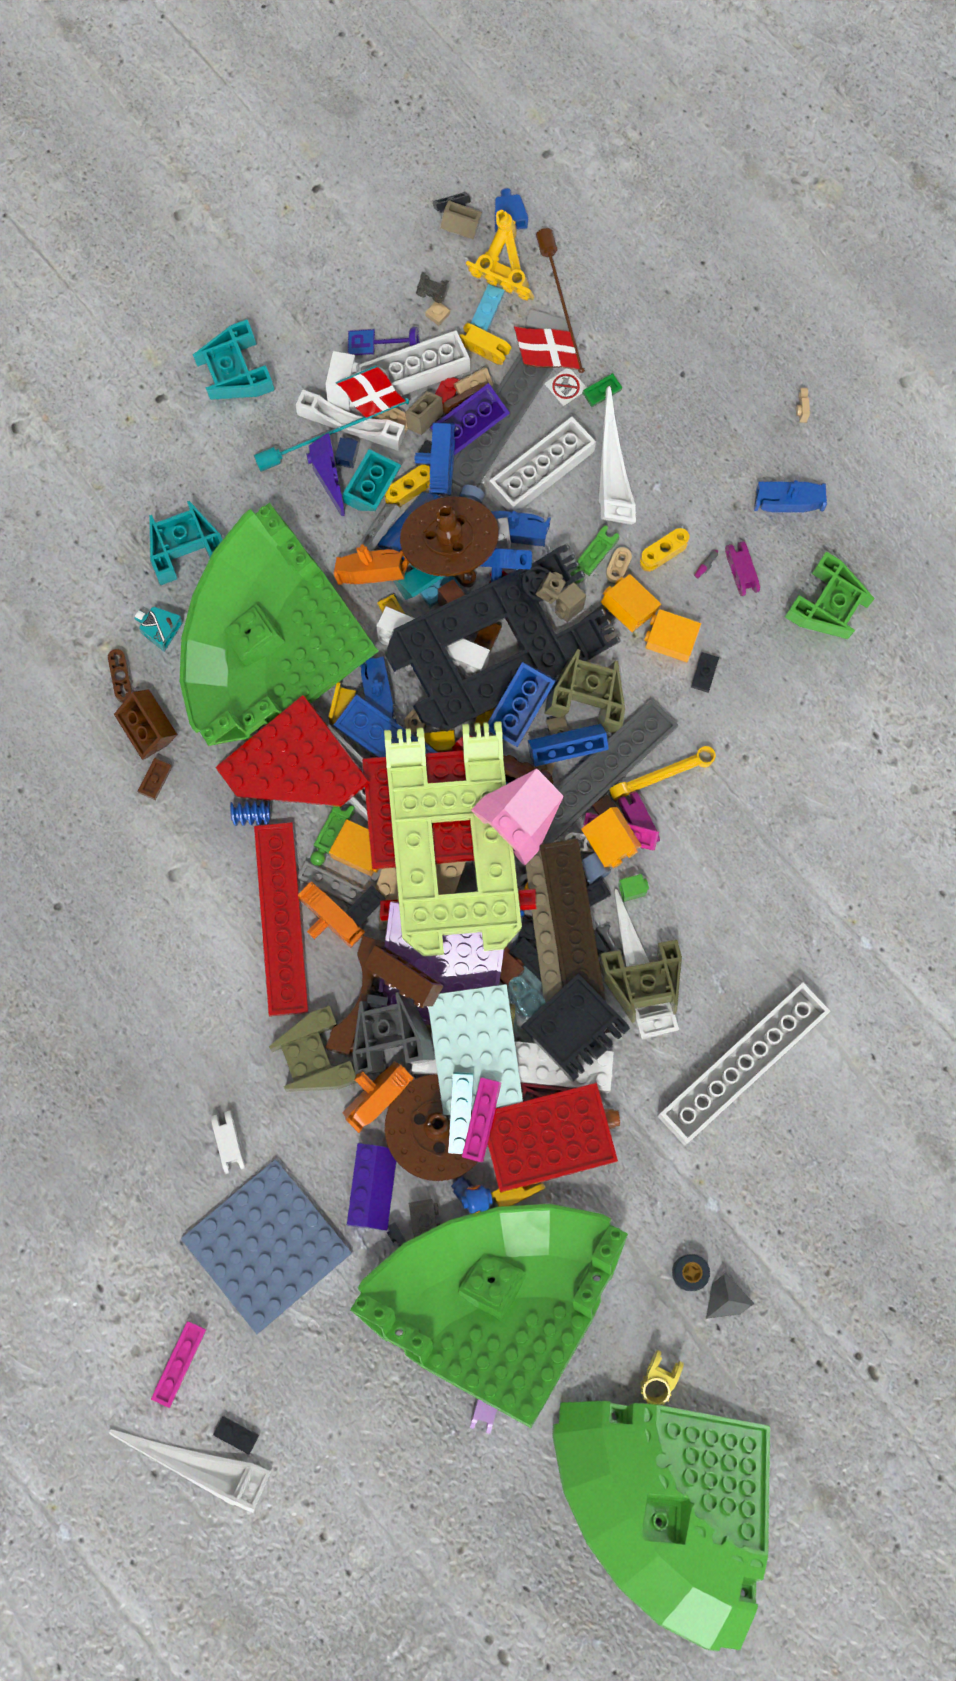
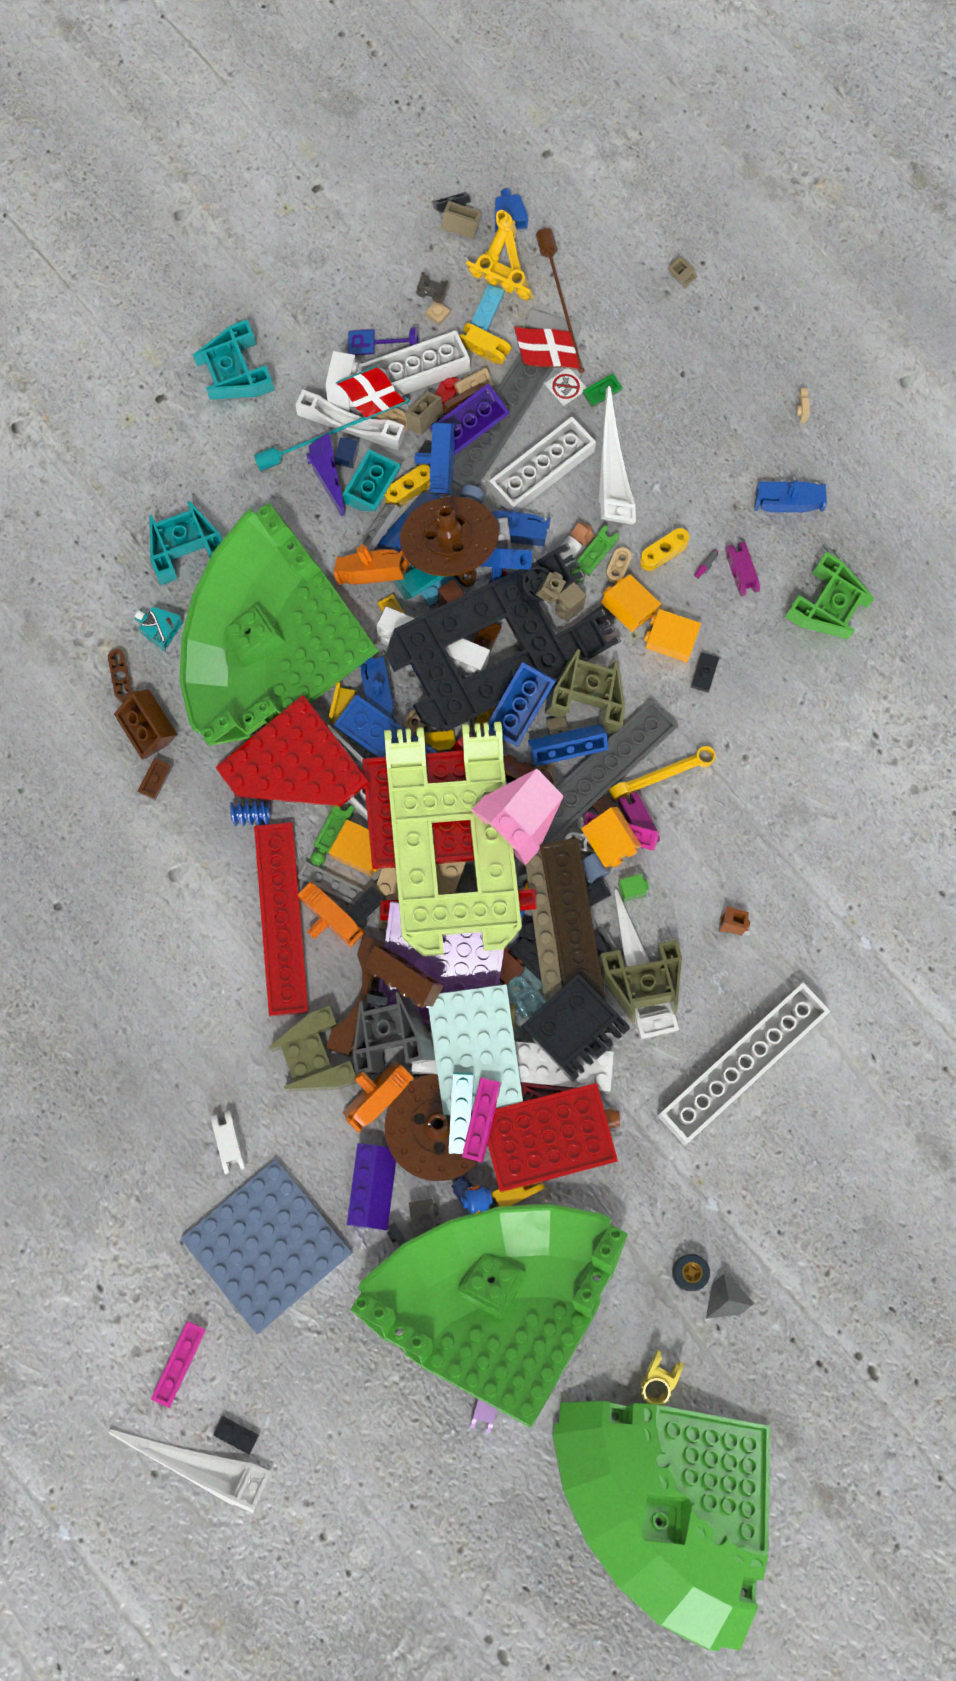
(580, 534): none -> piece
(682, 272): none -> dark tan brick
(734, 921): none -> dark orange brick

